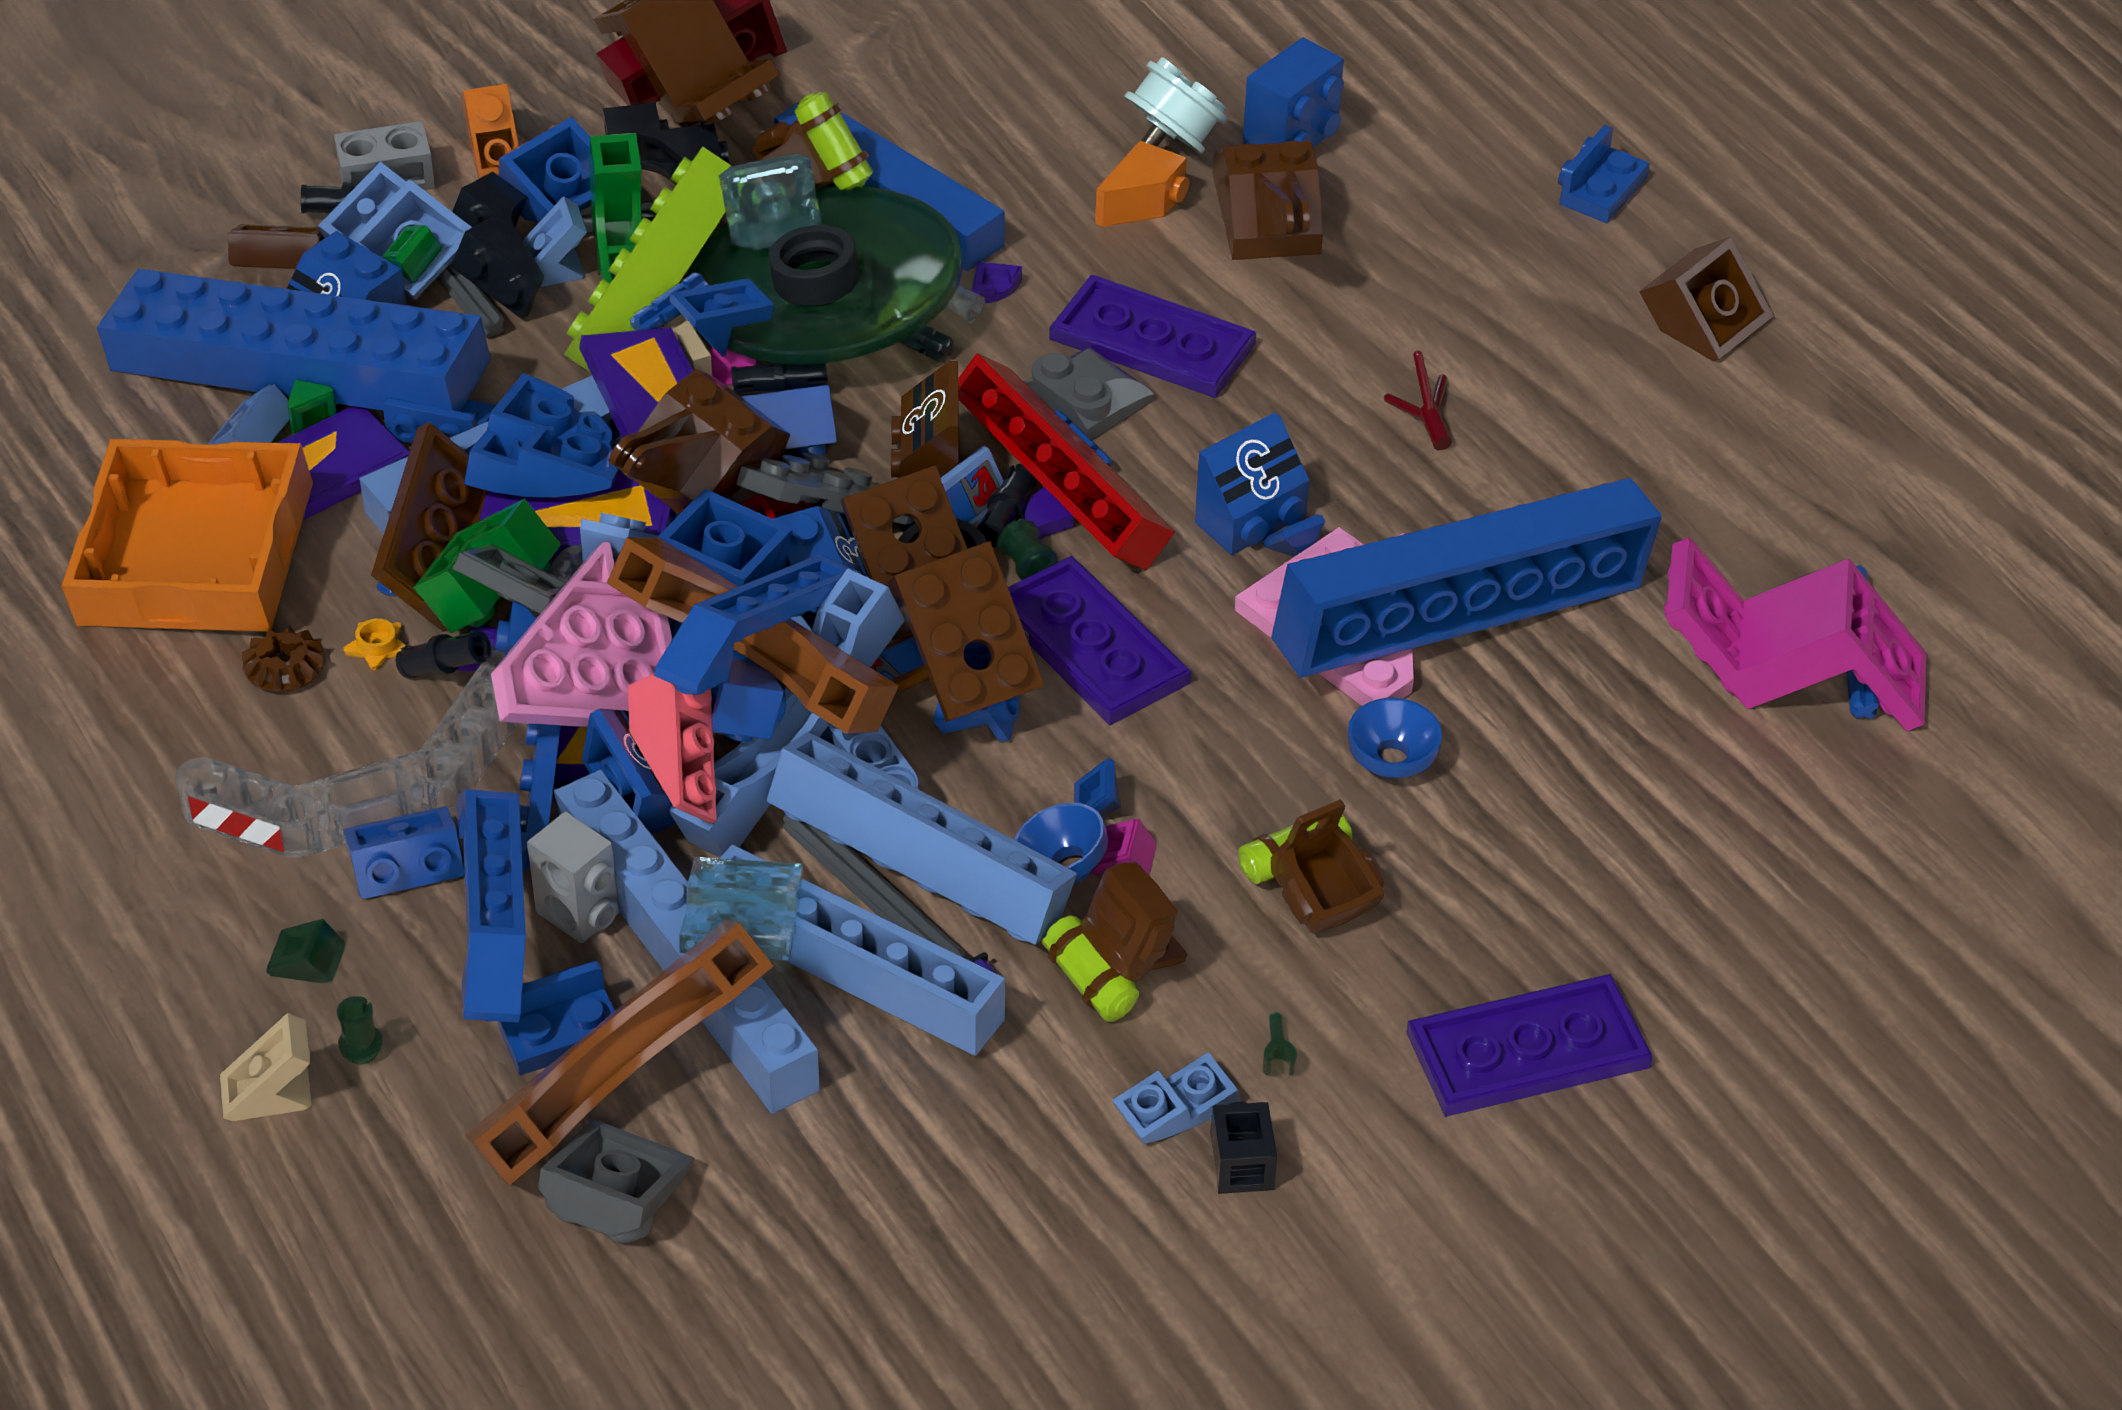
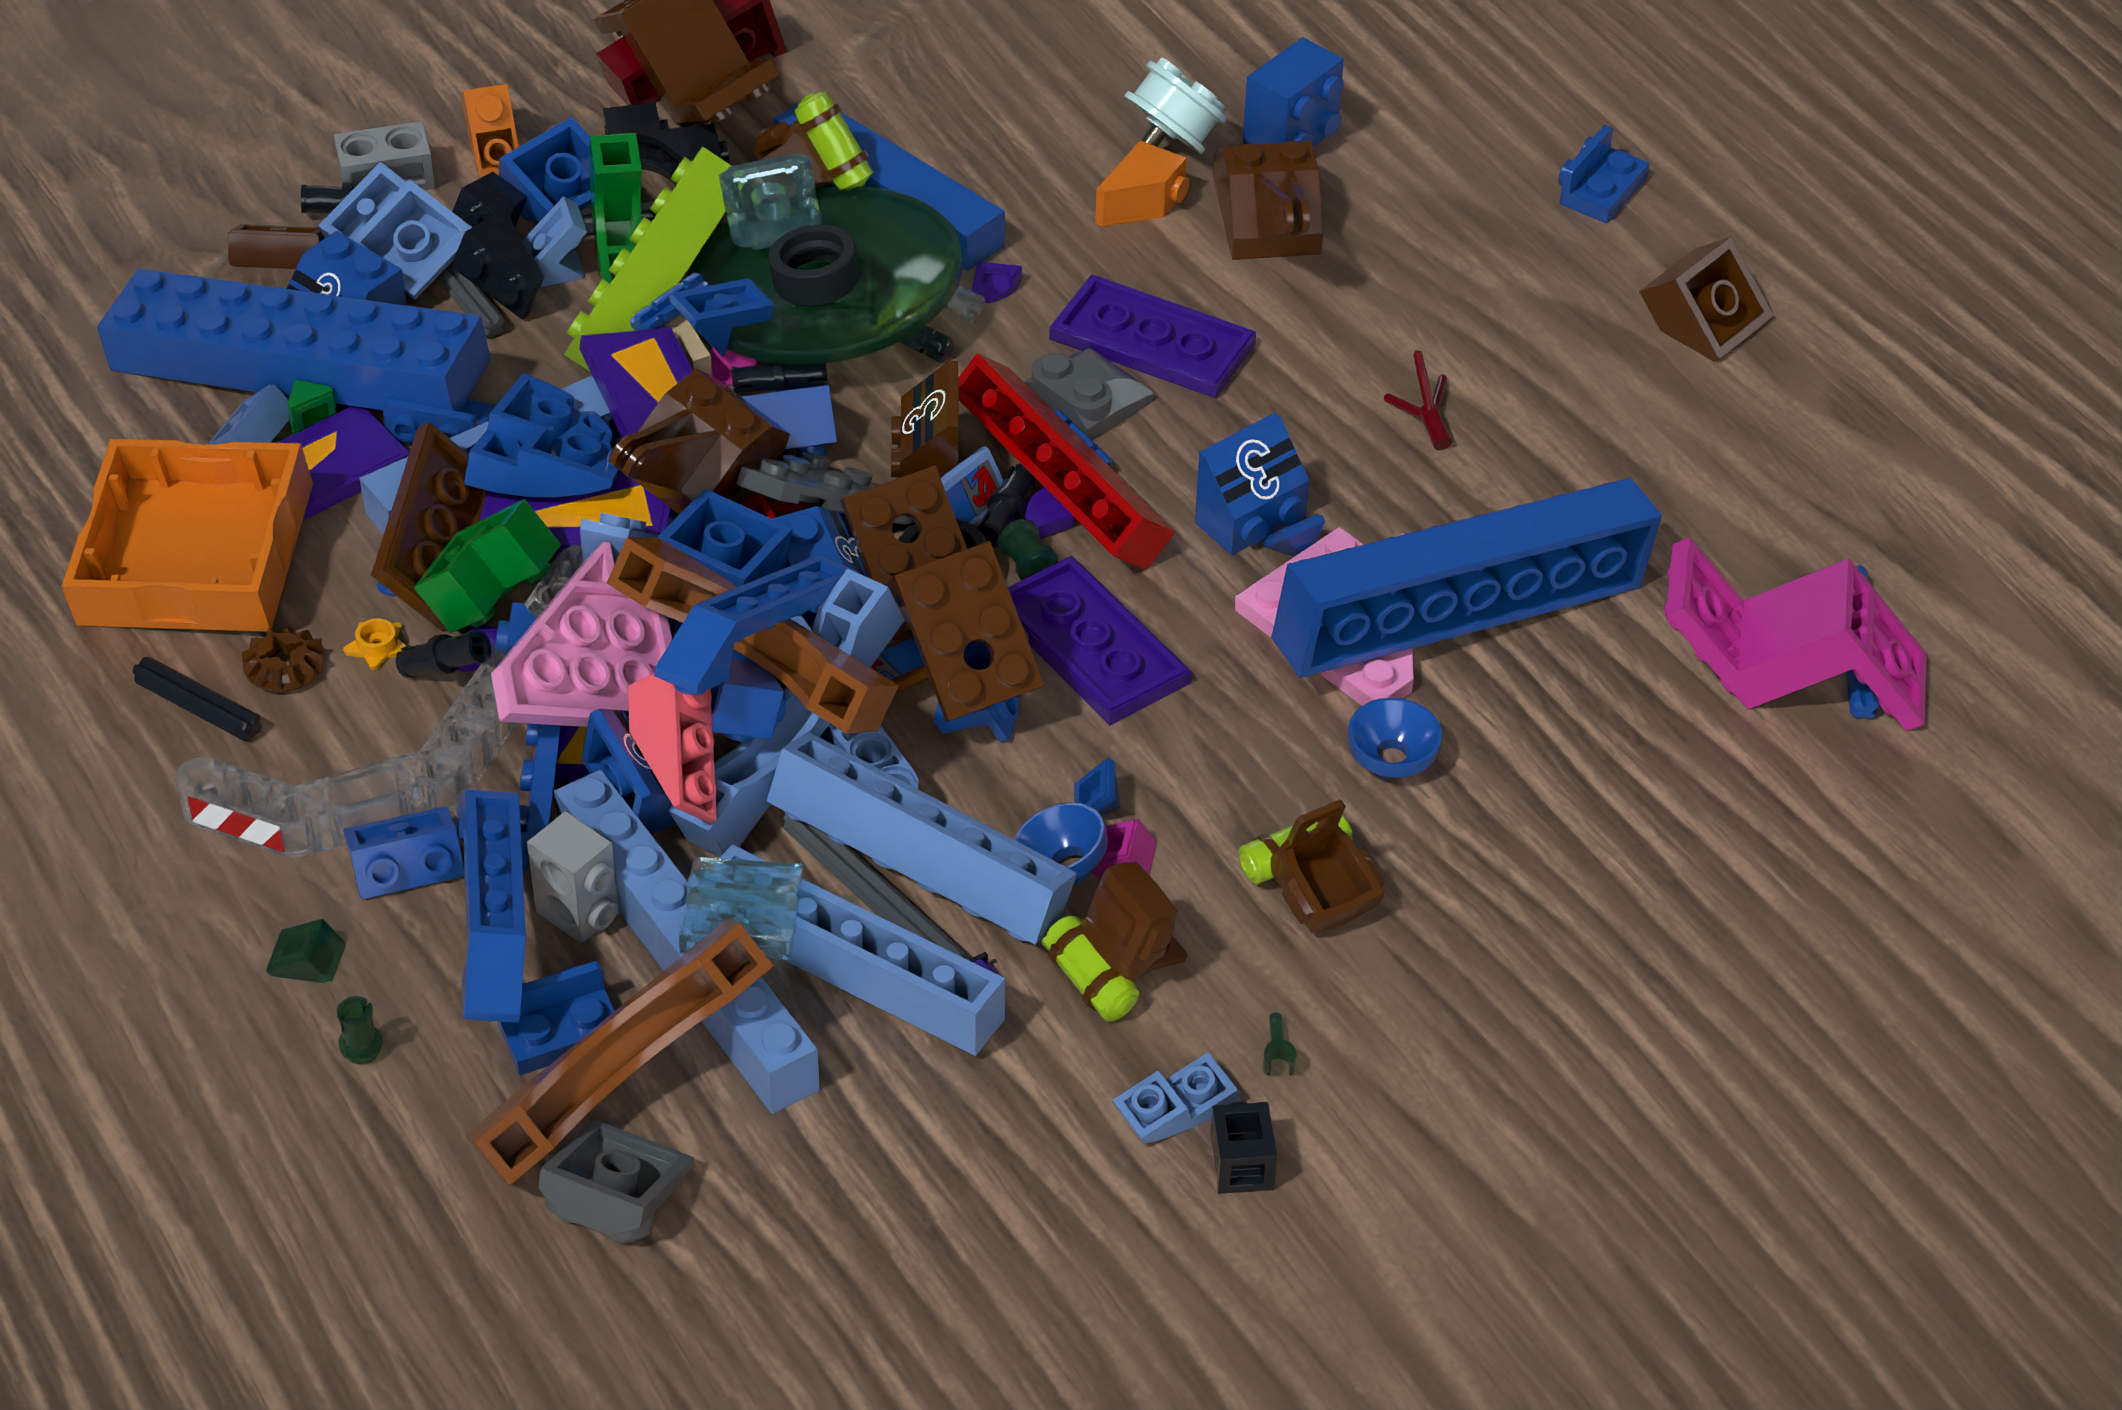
(197, 698): none -> black axle
(269, 1074): tan slope -> none
(413, 251): green slope -> none
(509, 576): dark grey plate -> none
(1528, 1045): dark purple tile -> none

